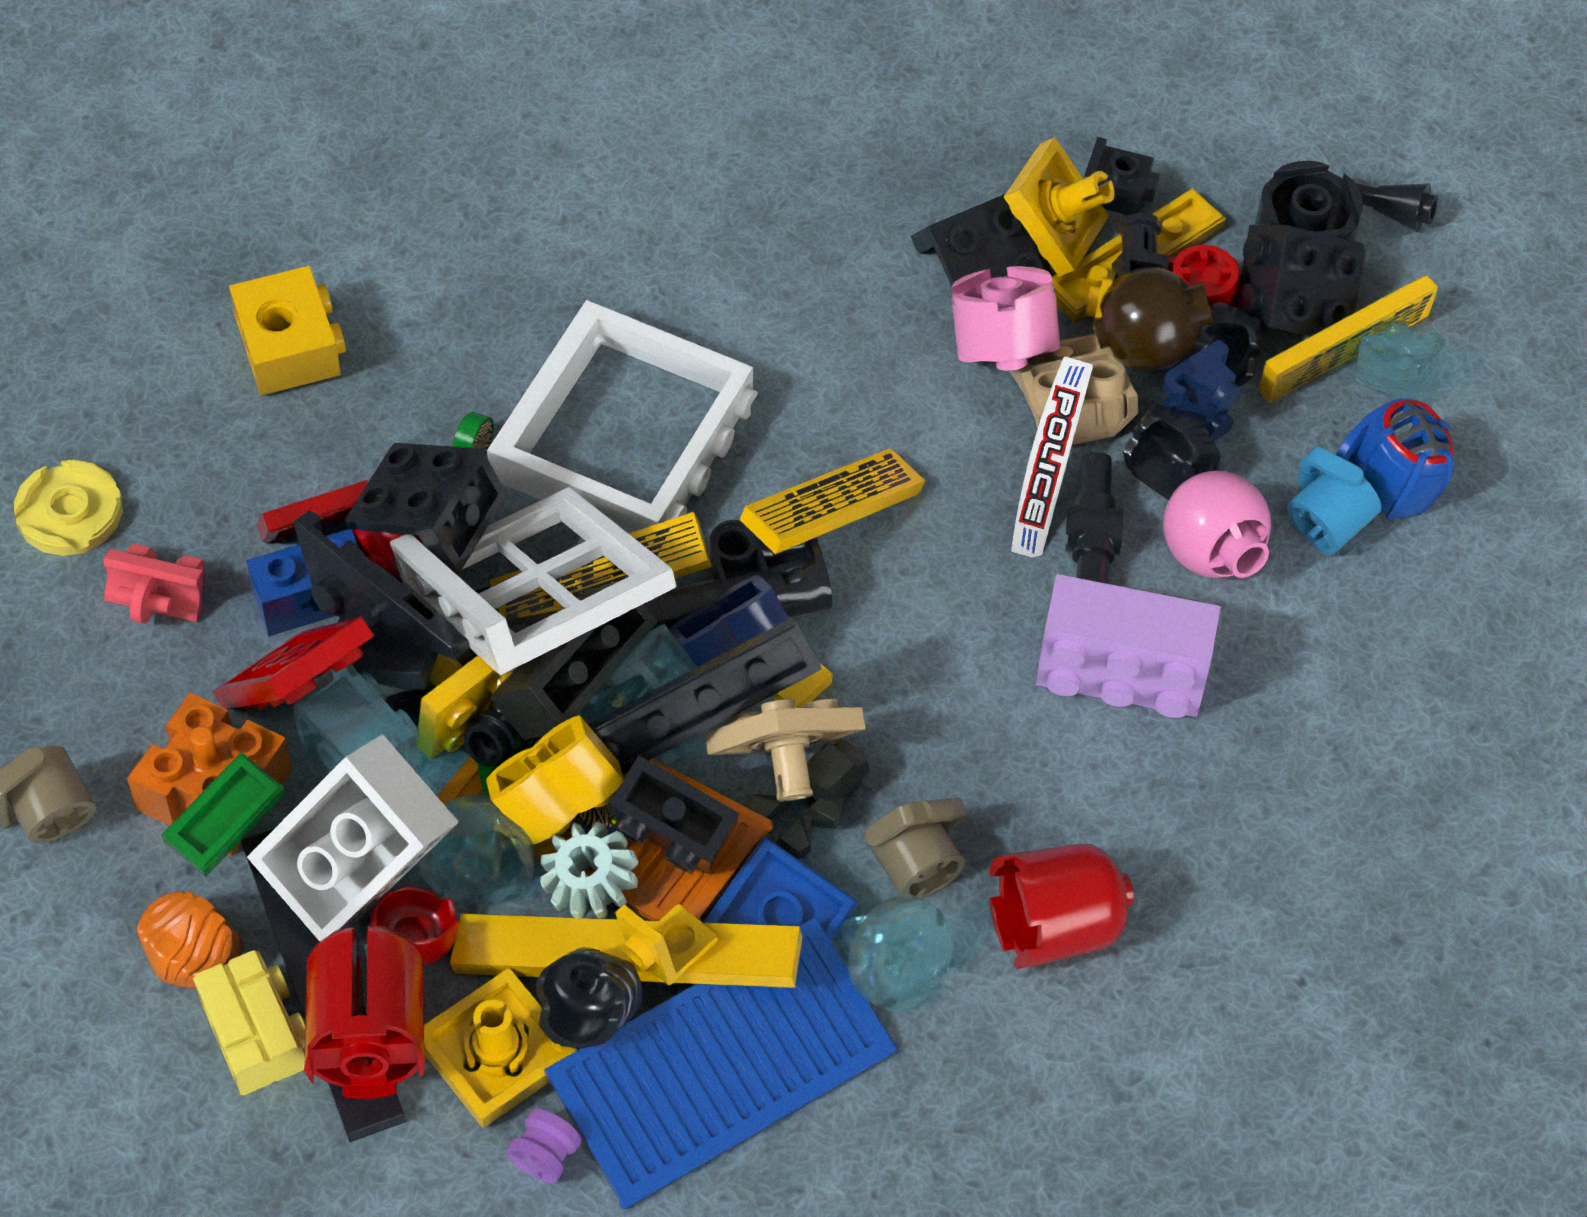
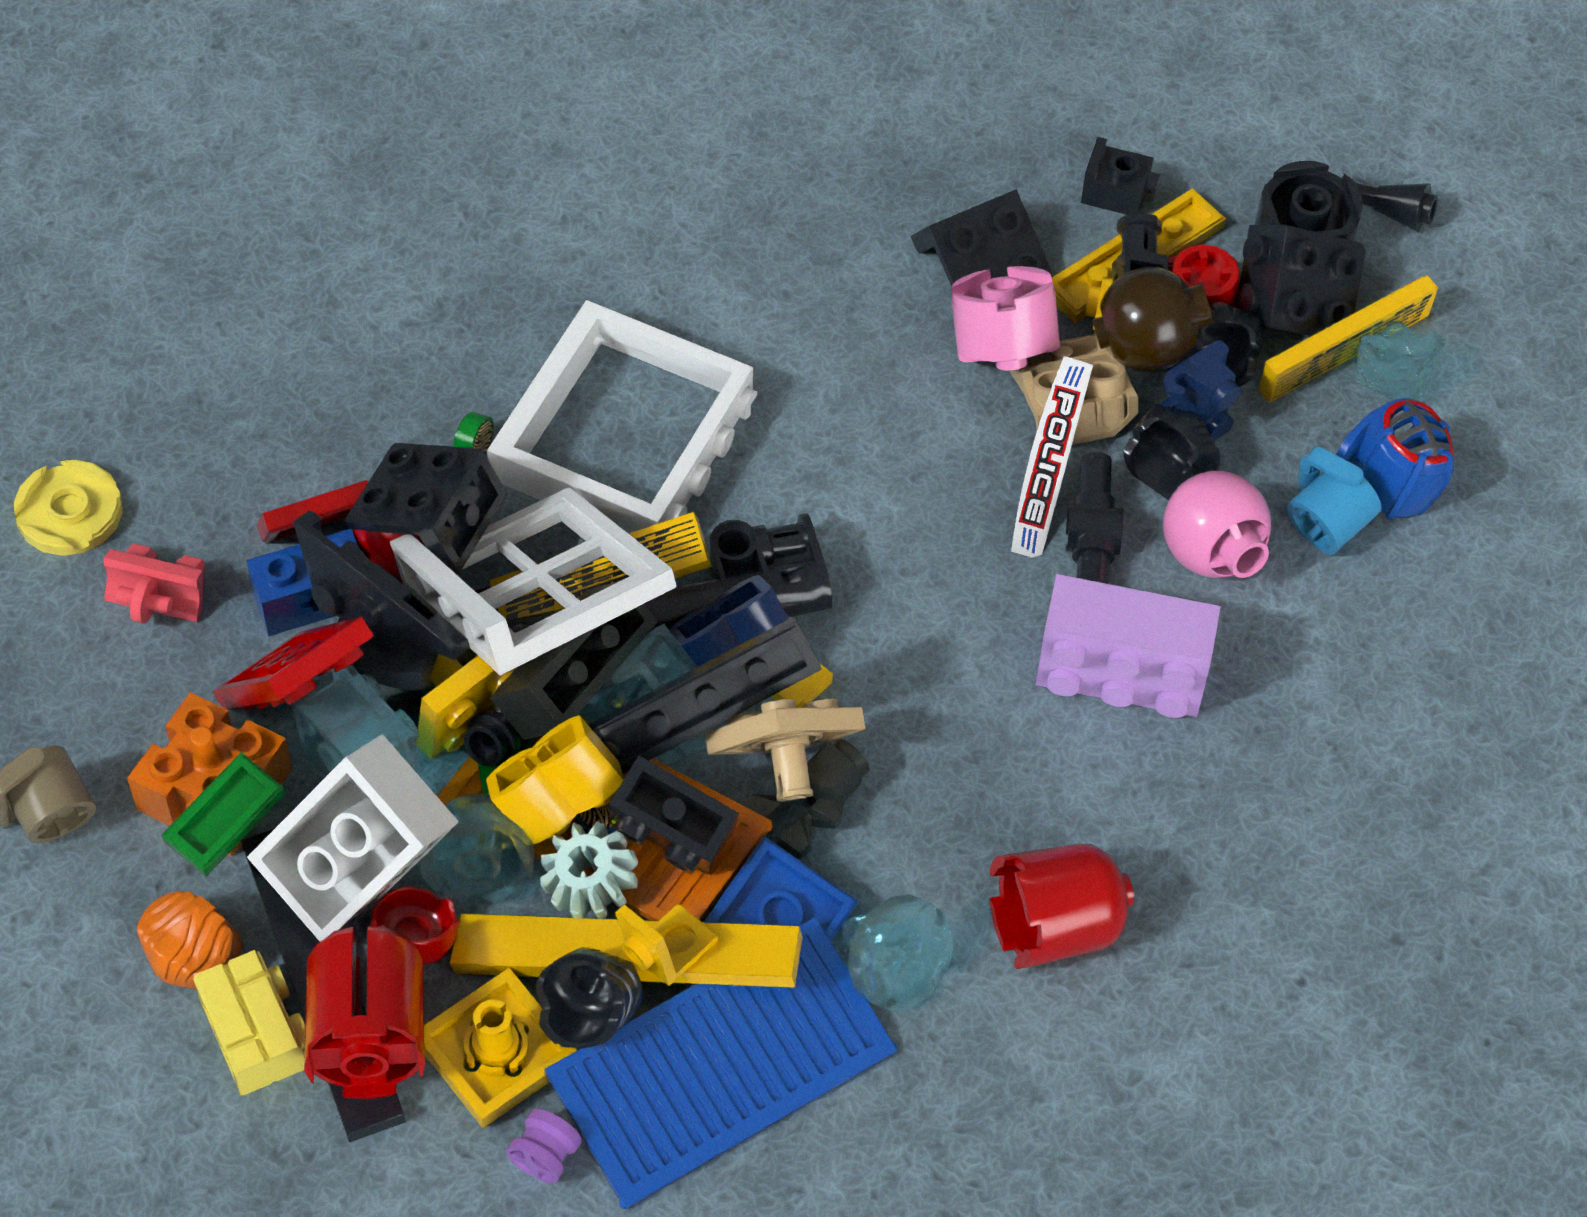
(287, 329): yellow brick -> none
(832, 500): yellow tile -> none
(916, 845): dark tan piece -> none
(1059, 205): yellow plate -> none

